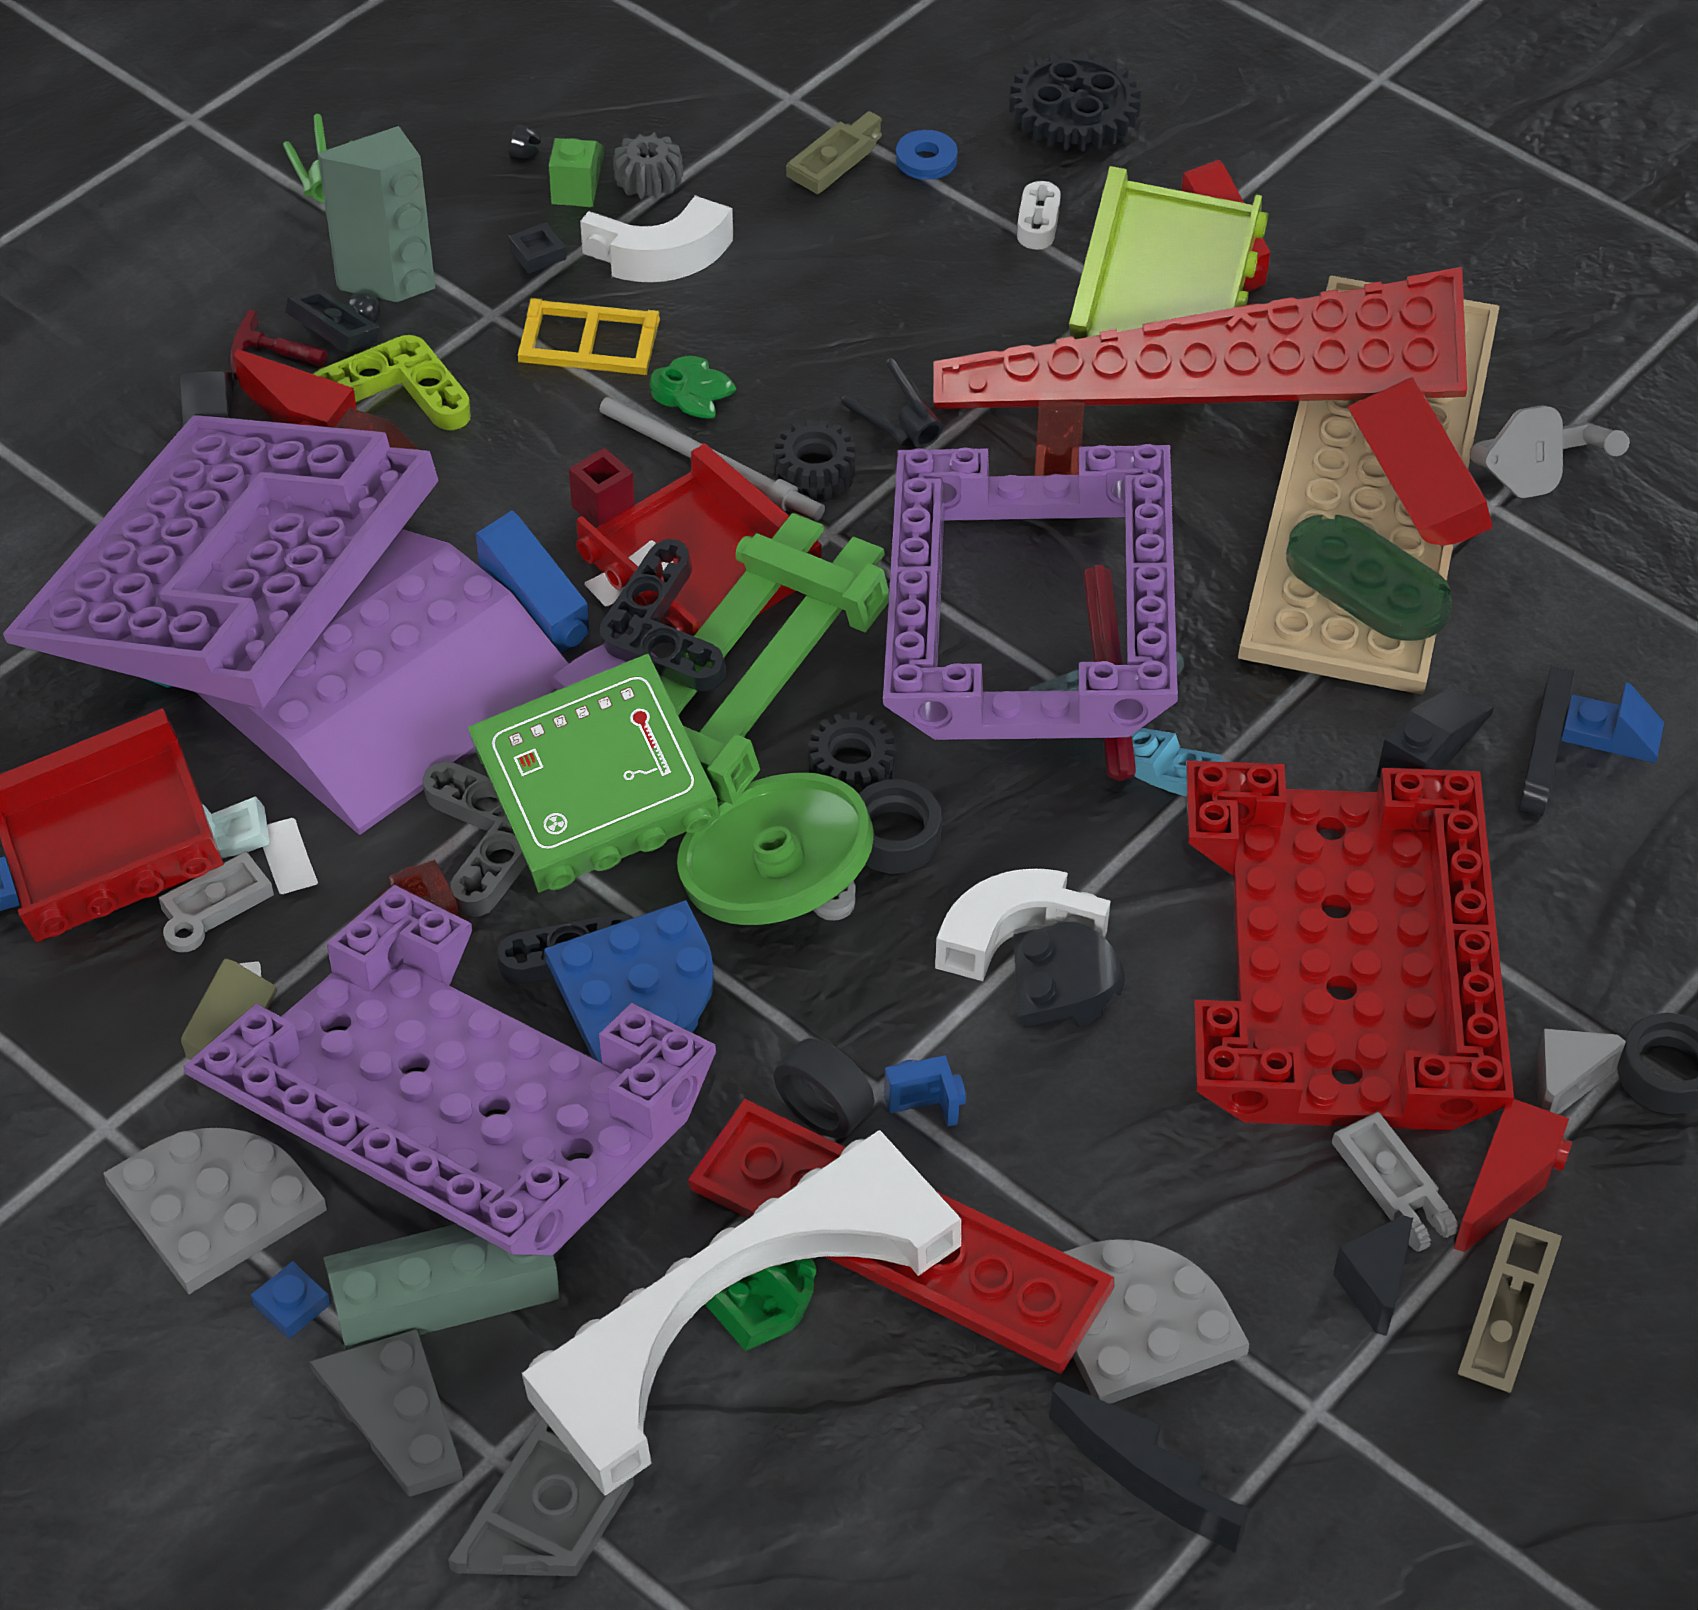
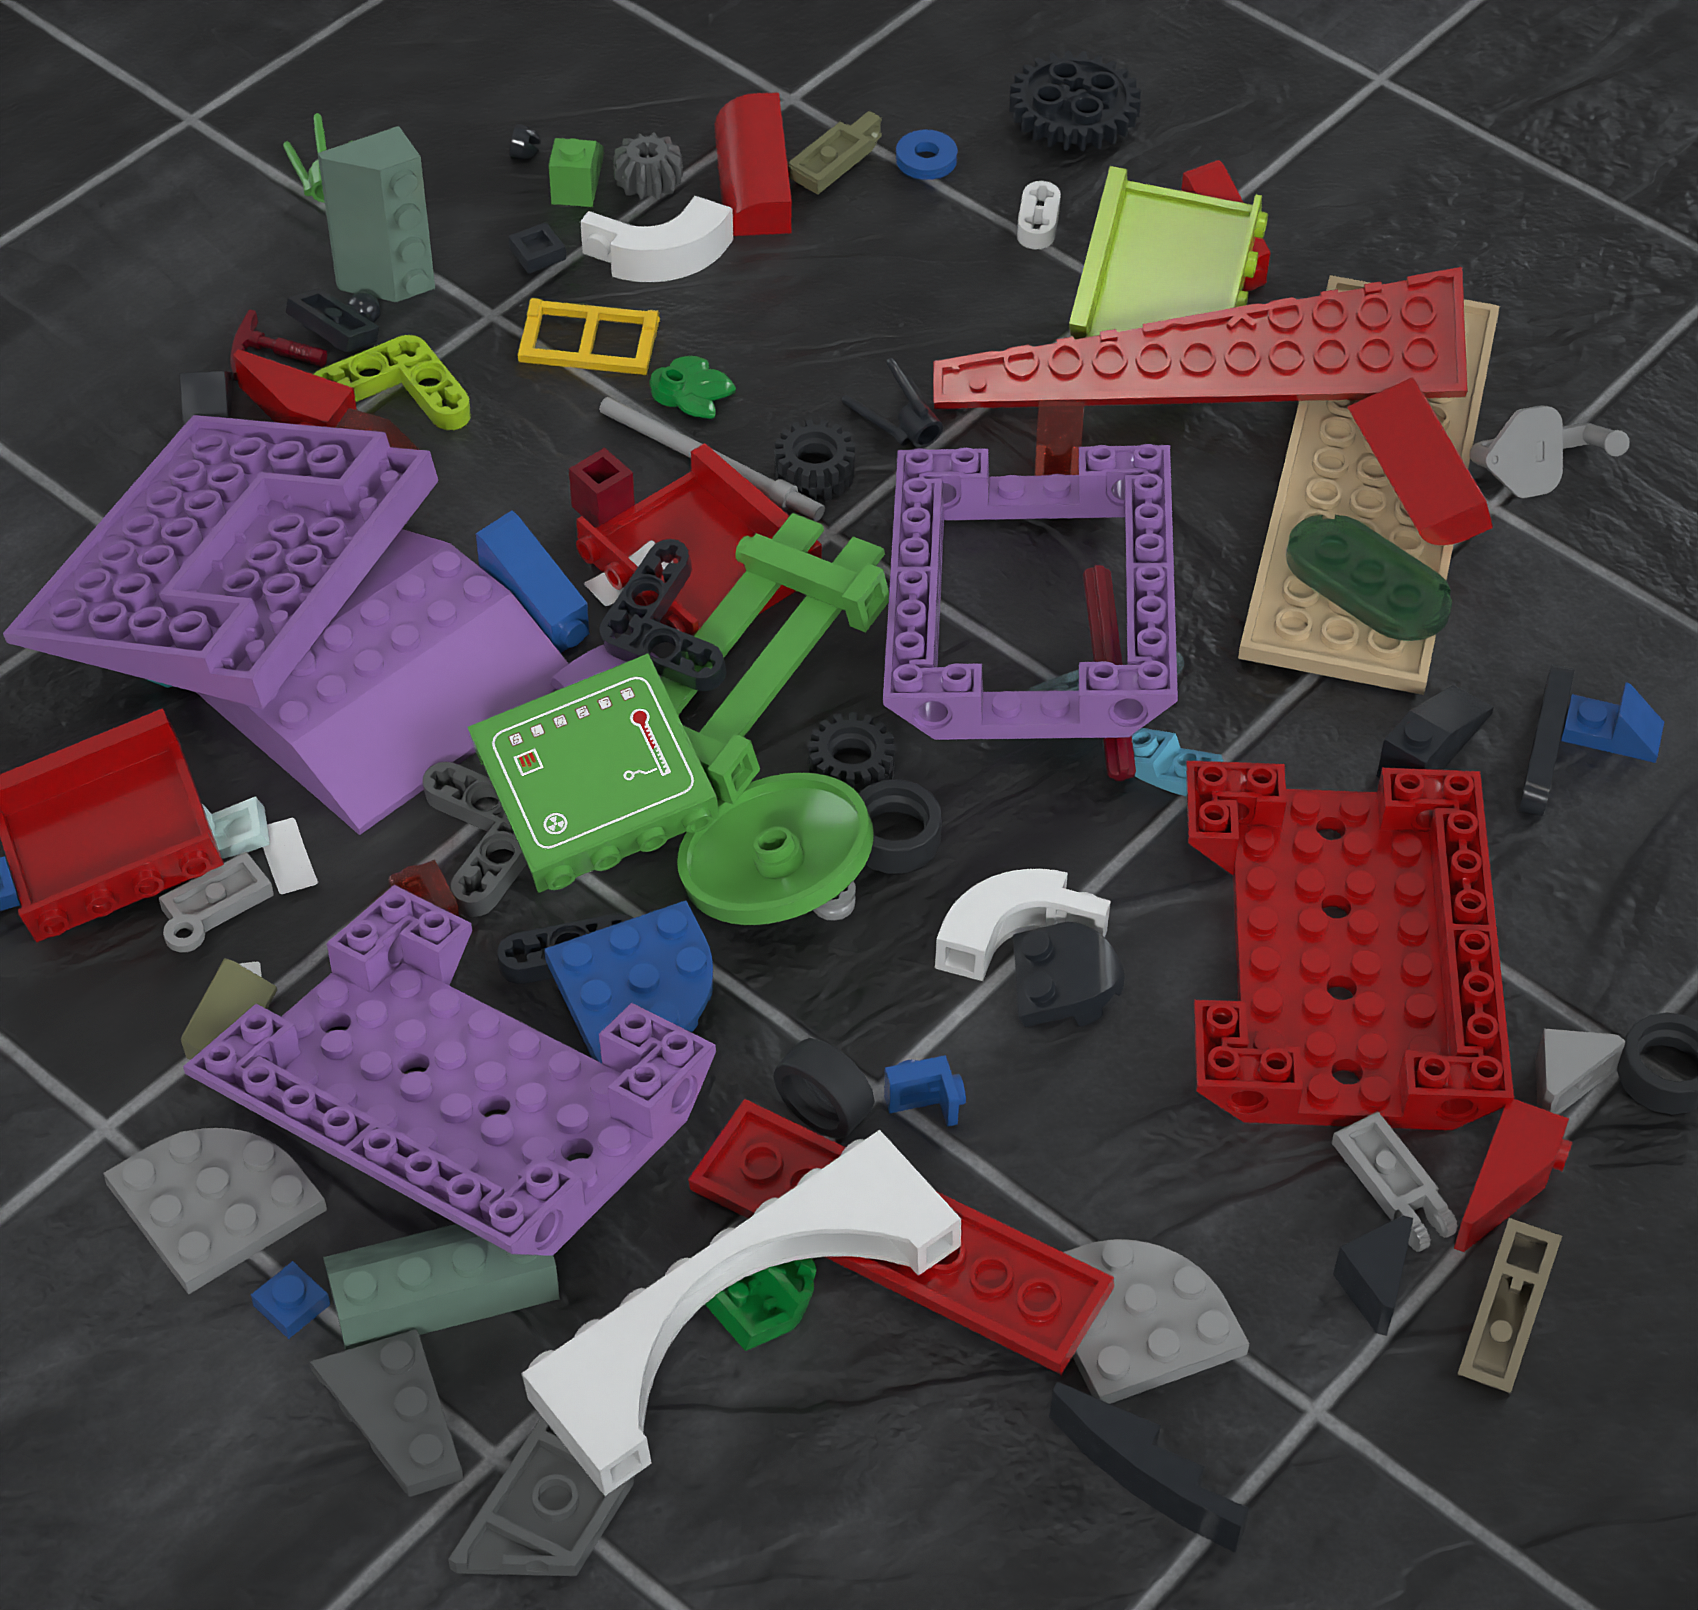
(754, 165): none -> red brick

